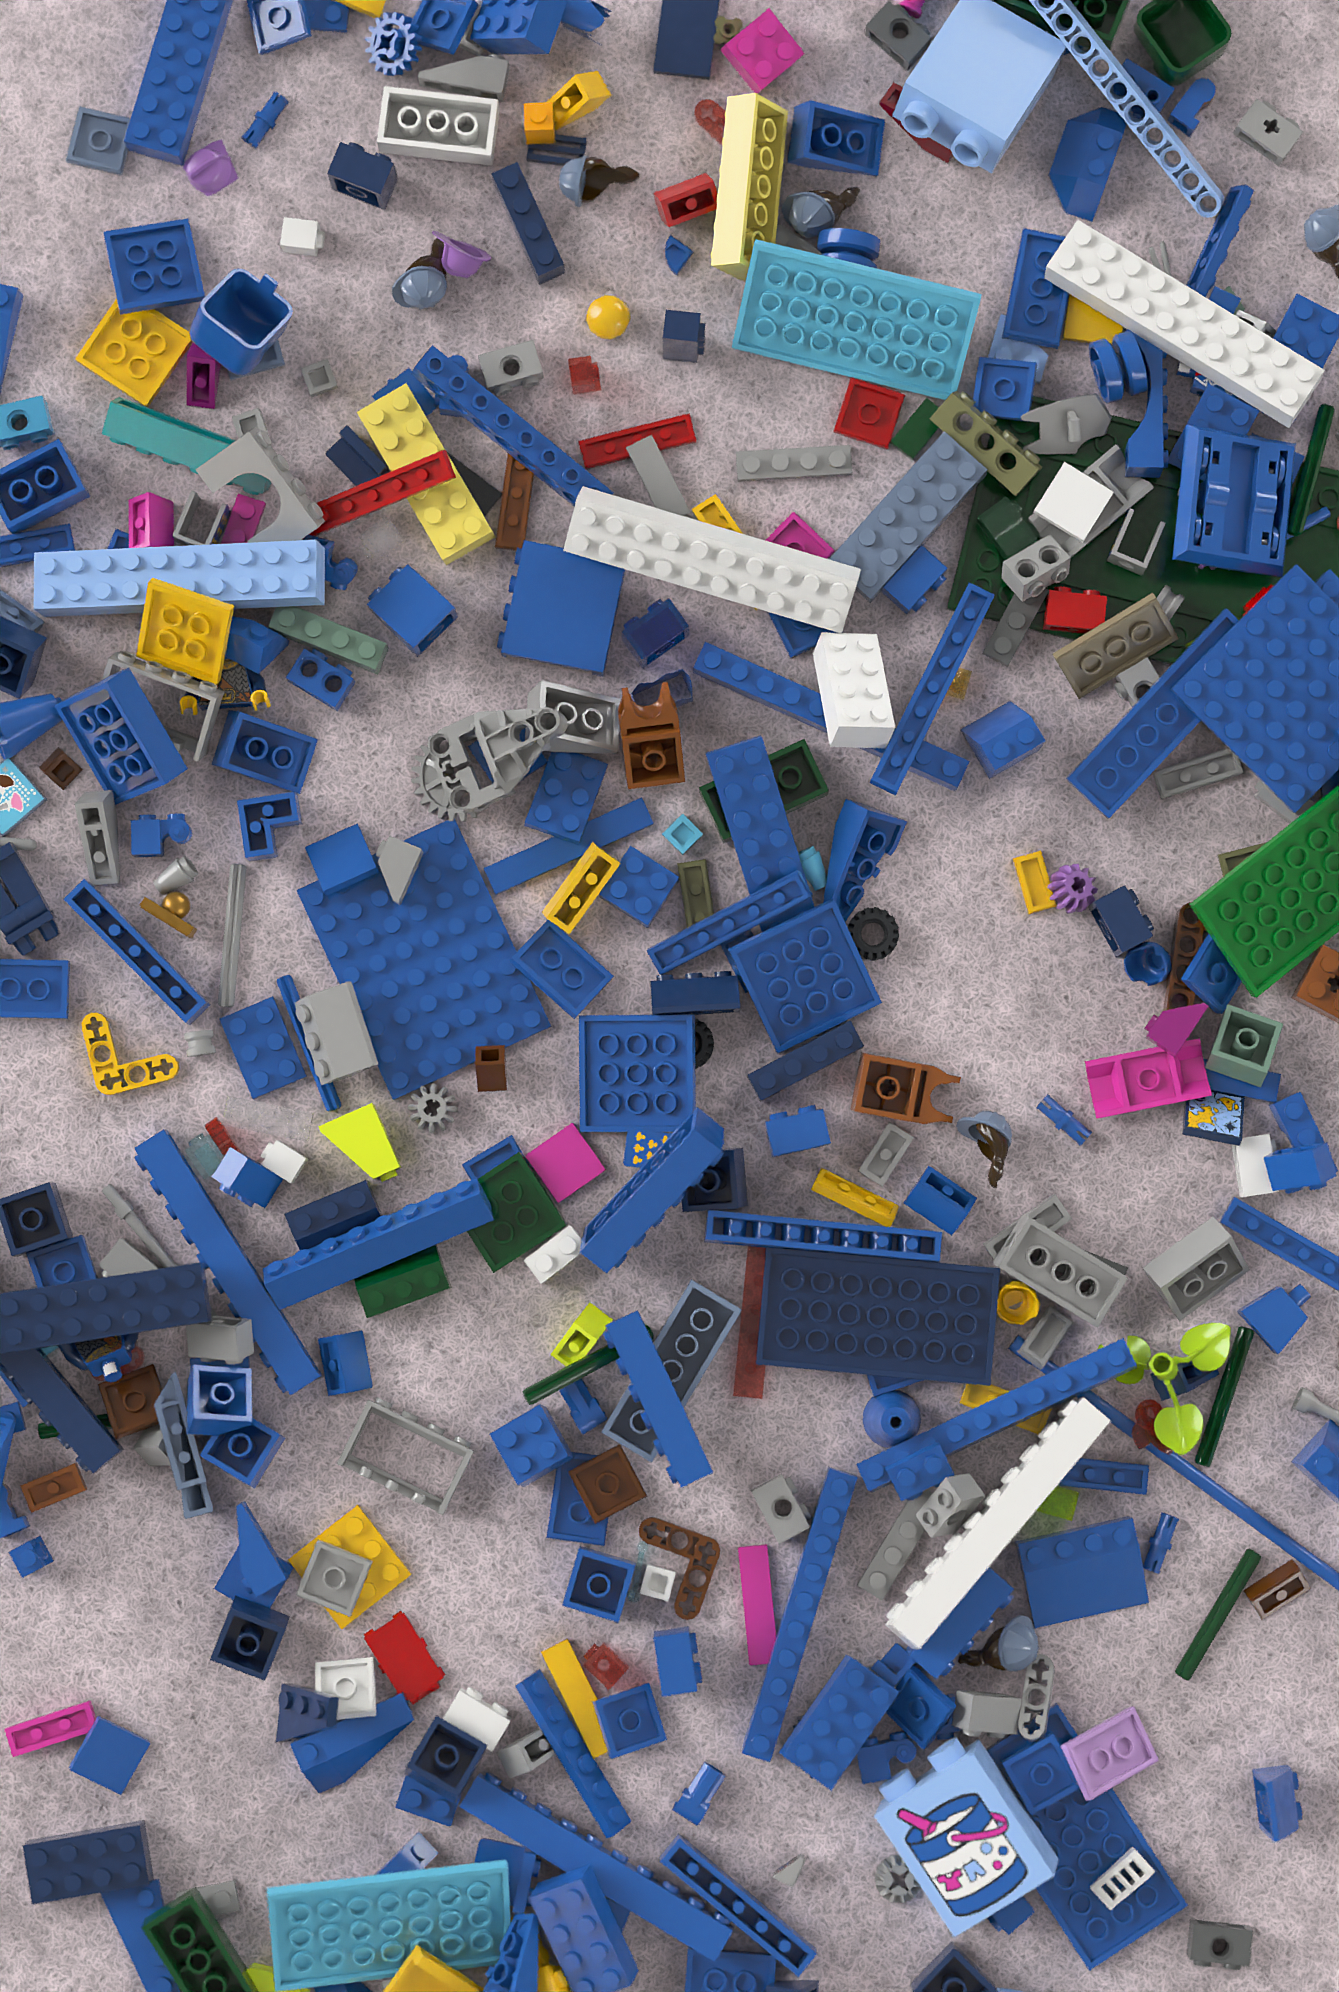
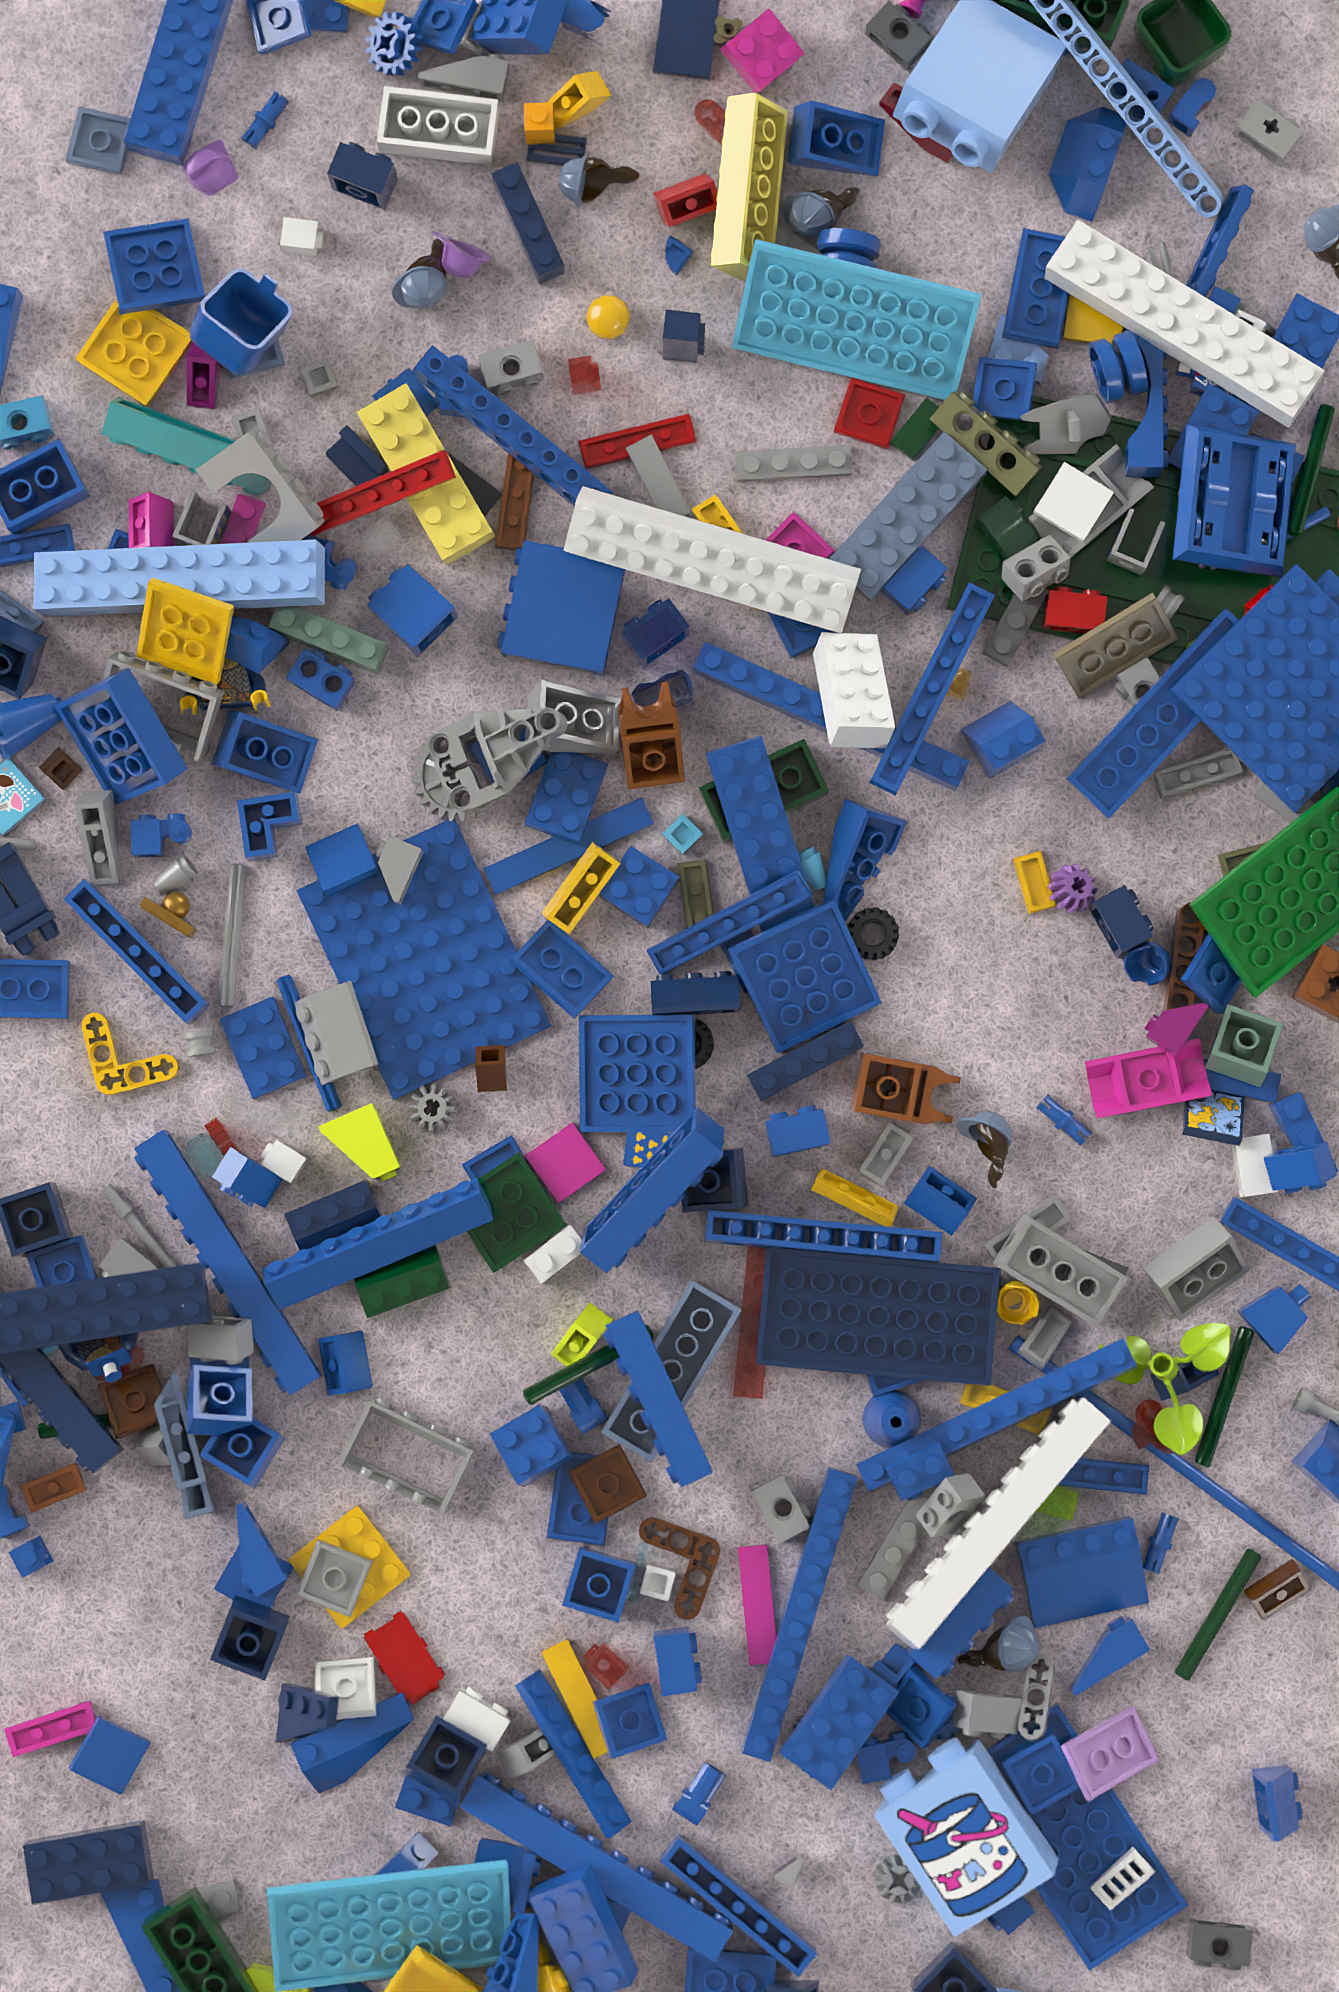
(1114, 1650): none -> blue slope

